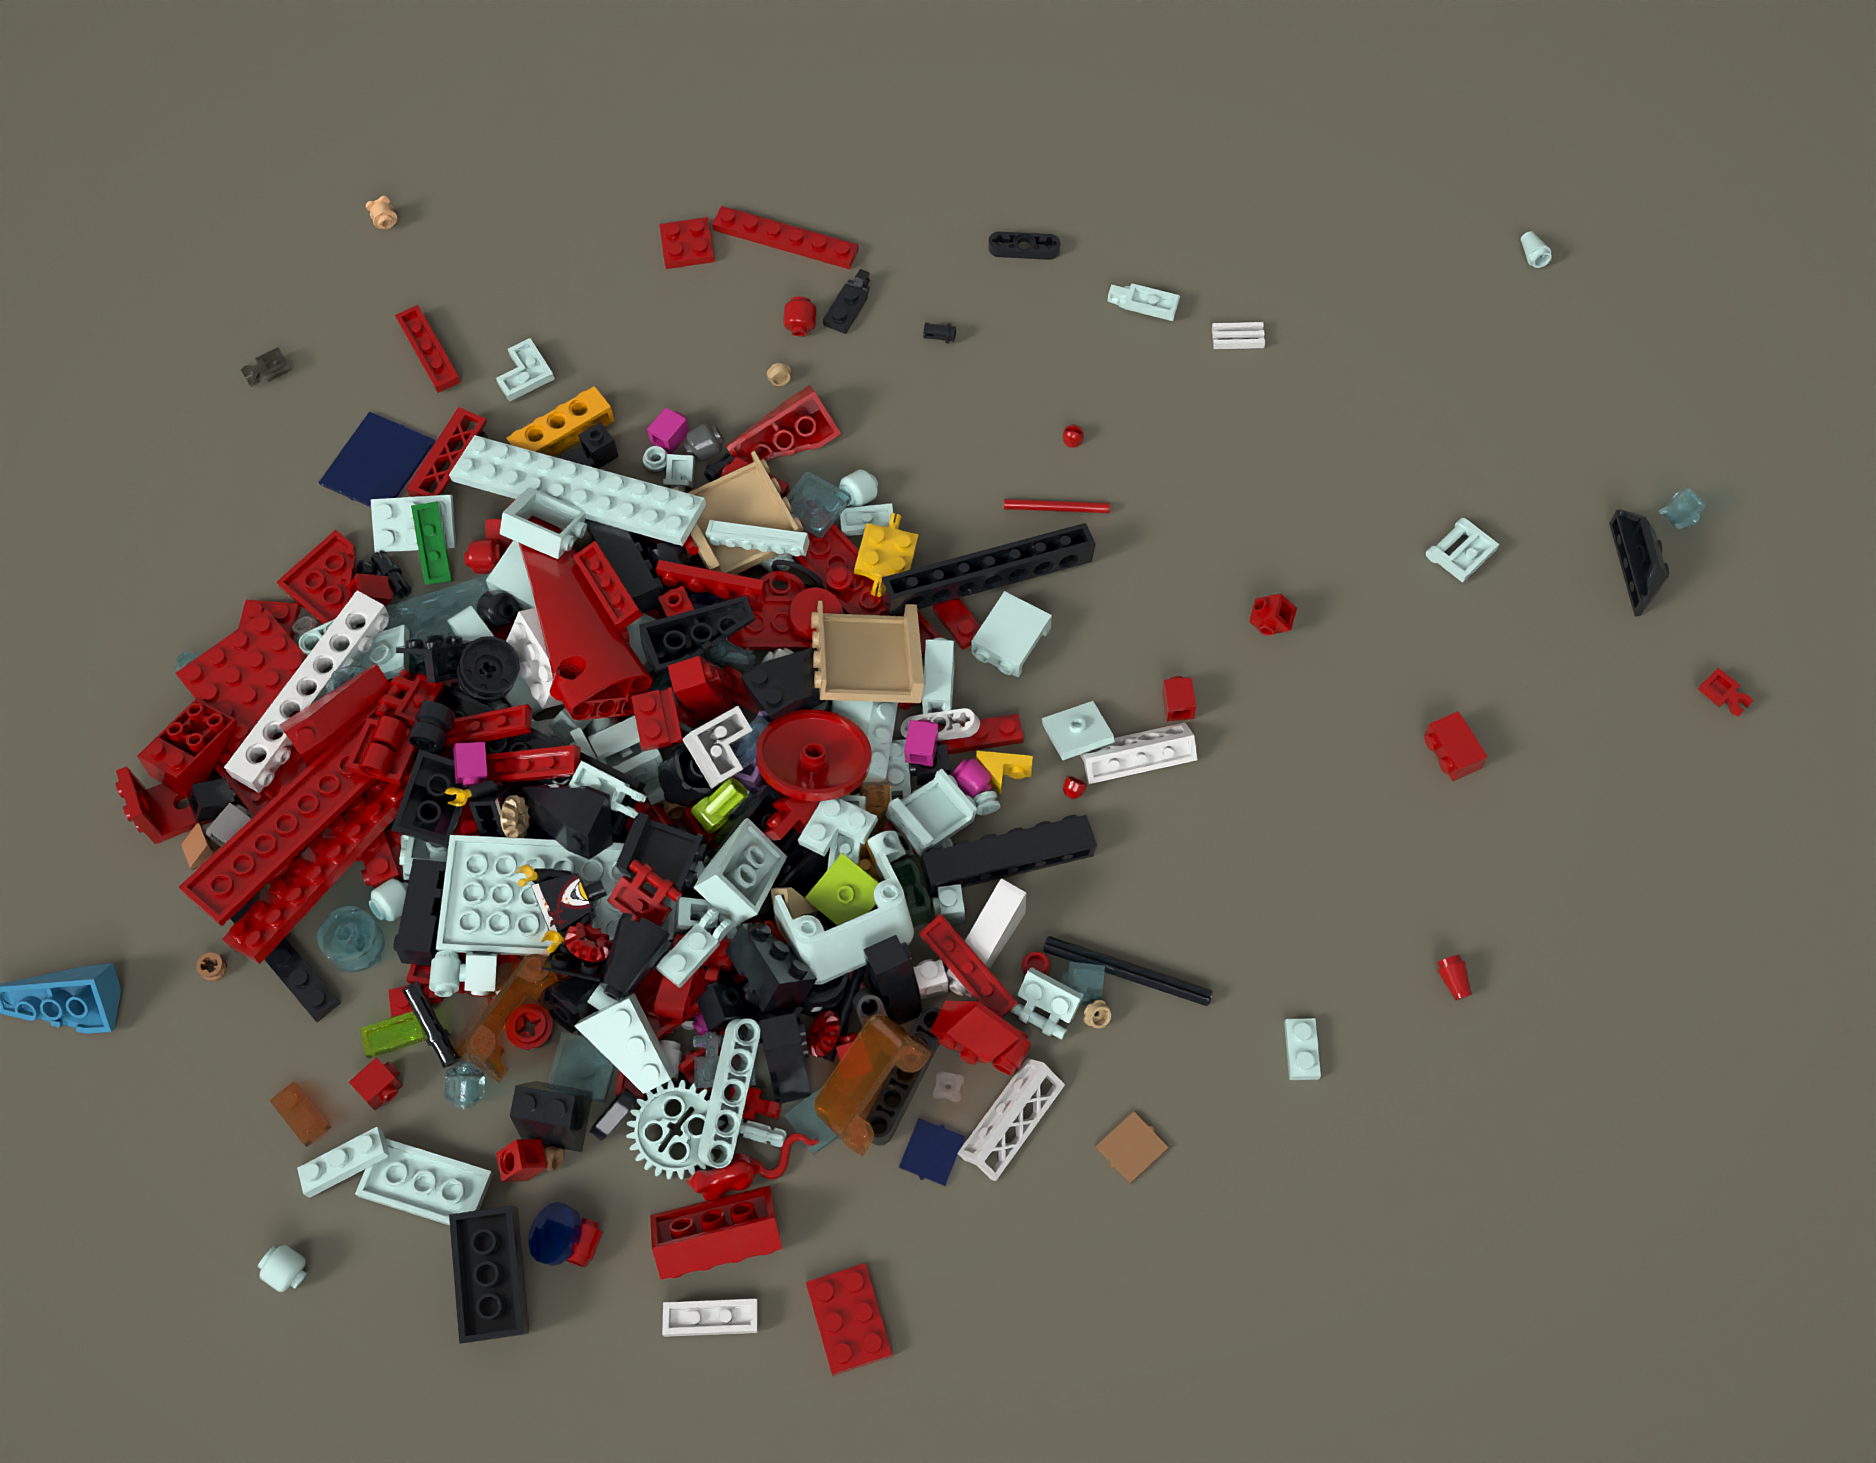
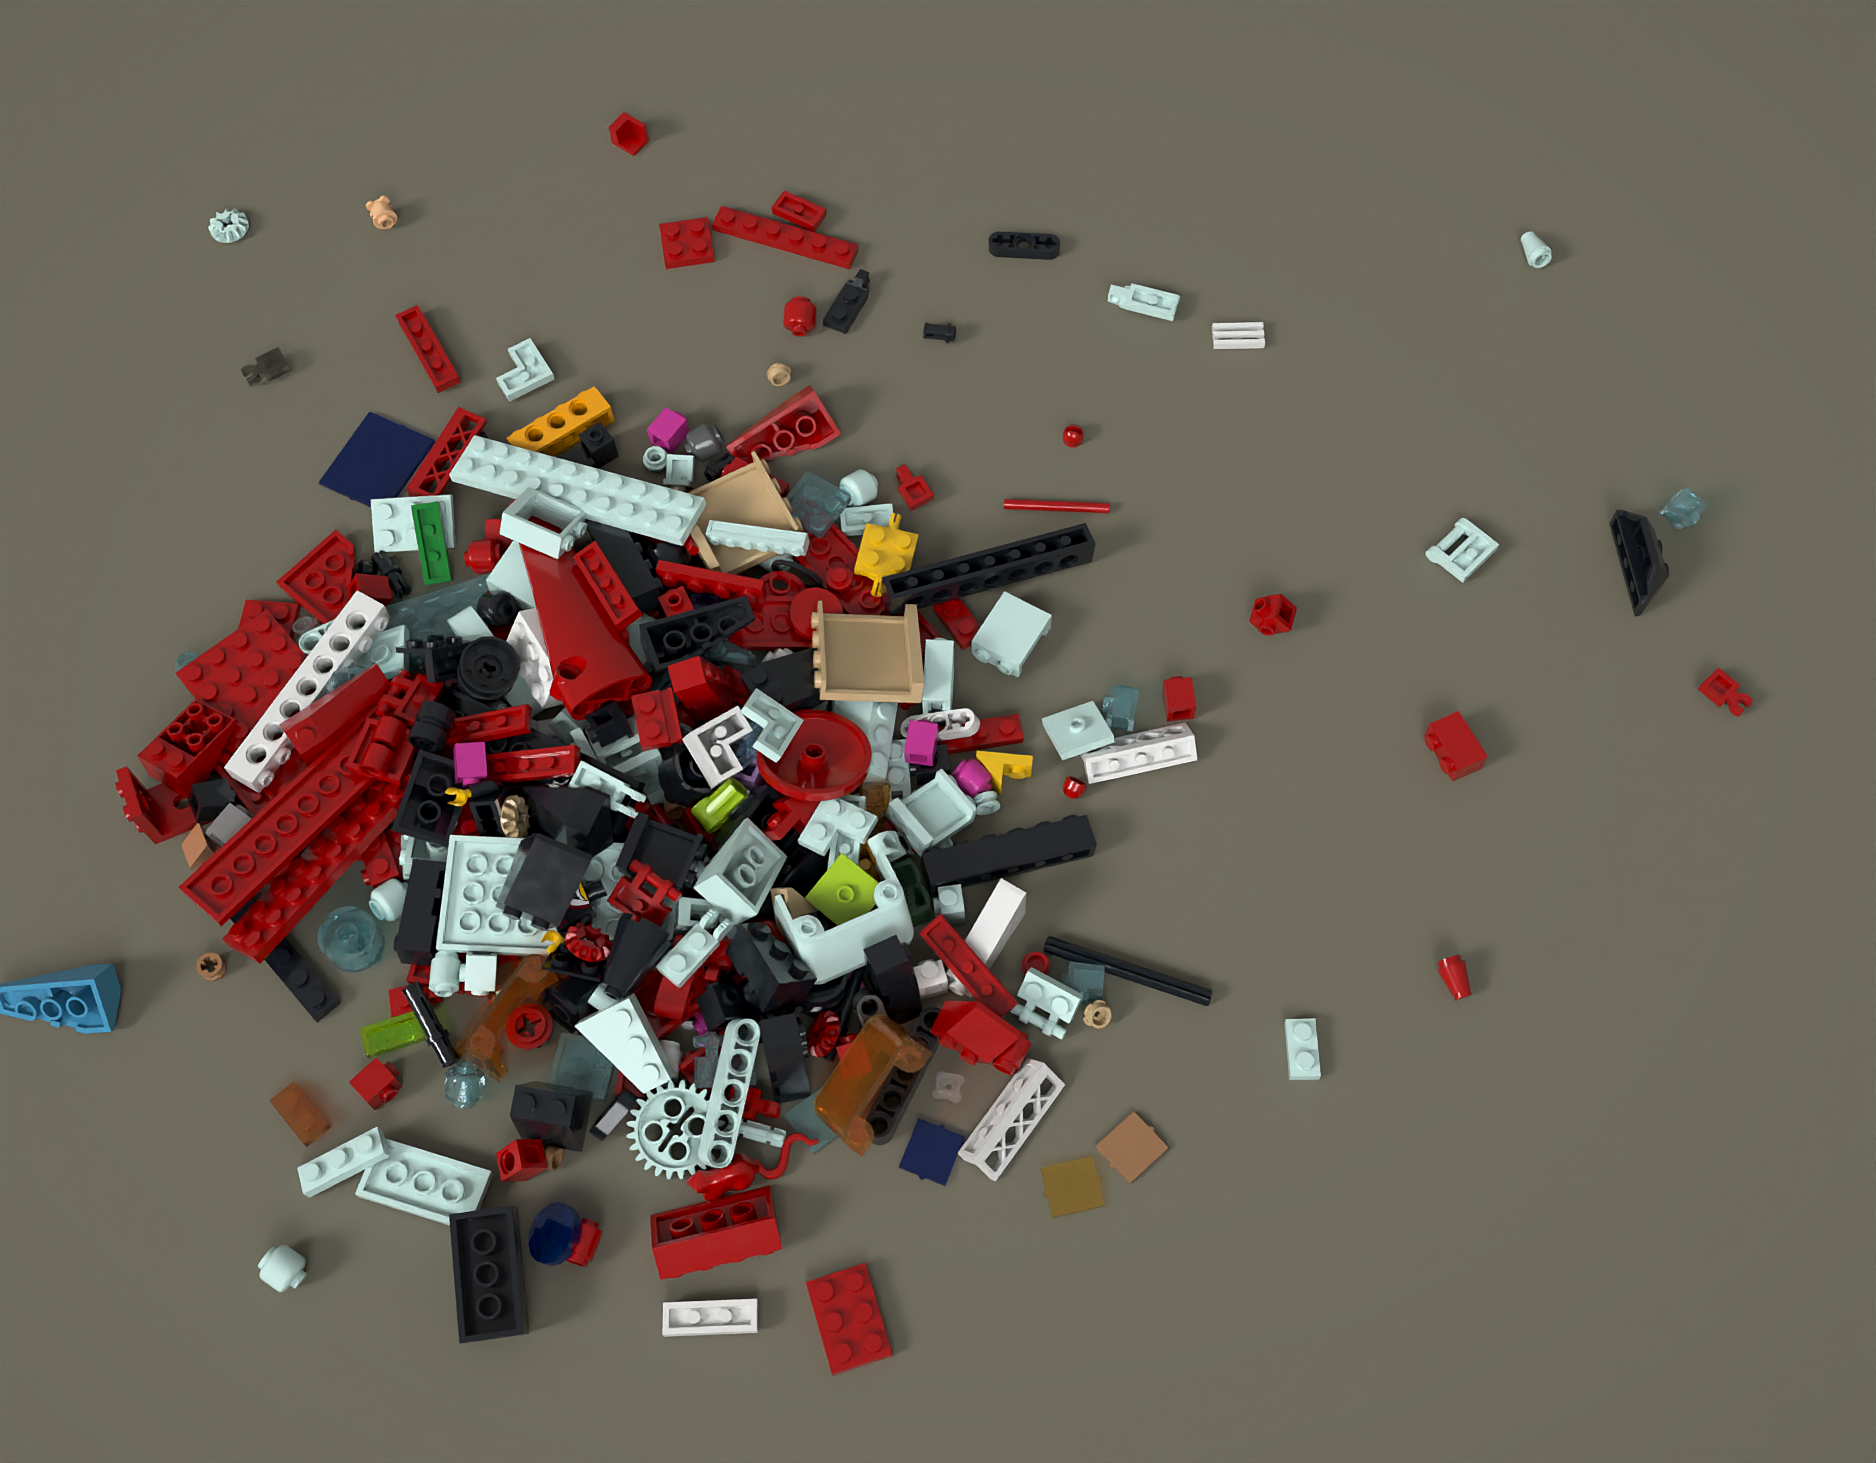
(231, 232): none -> light aqua gear
(542, 881): none -> black slope
(607, 725): none -> black brick
(628, 134): none -> red panel
(778, 724): none -> light aqua plate
(799, 211): none -> red plate
(913, 490): none -> red plate
(1072, 1187): none -> clear yellow piece
(1121, 707): none -> clear light blue brick

